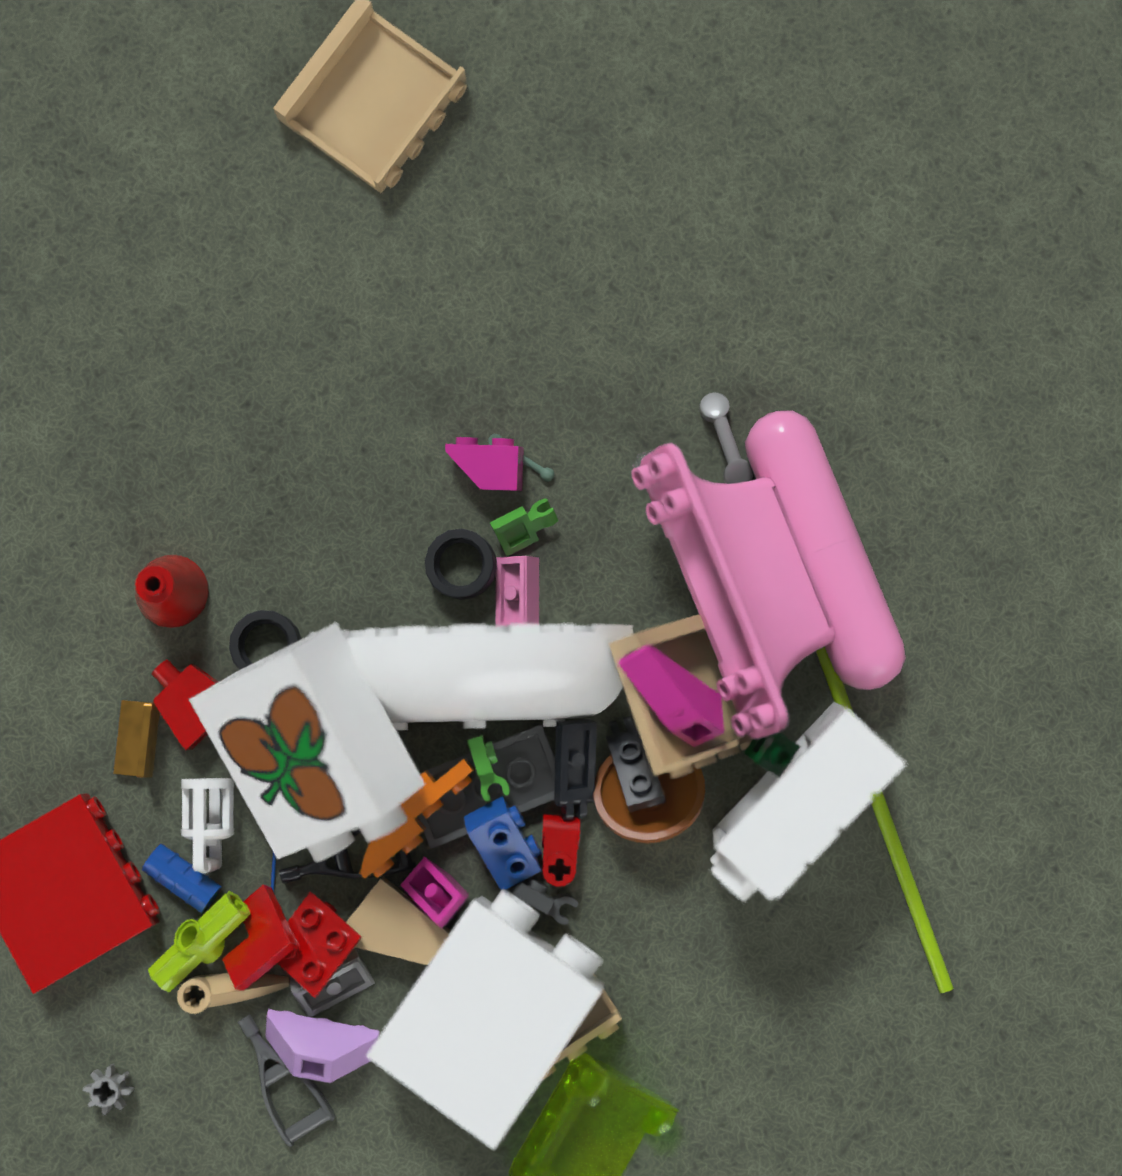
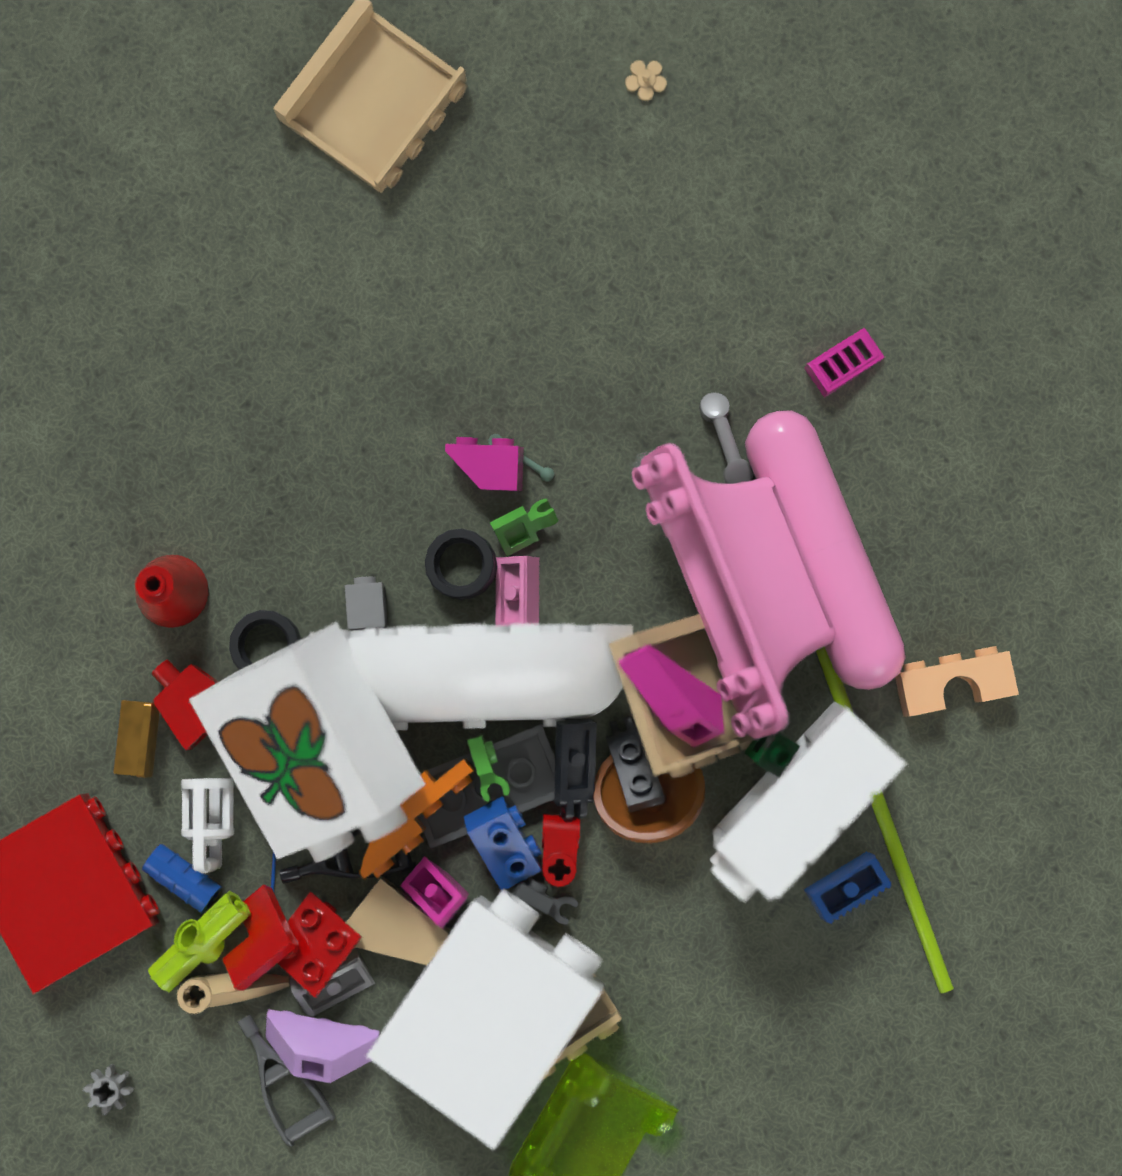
(366, 604): none -> light grey brick
(645, 79): none -> tan plant
(821, 378): none -> dark pink slope
(847, 887): none -> blue brick
(988, 675): none -> light nougat arch

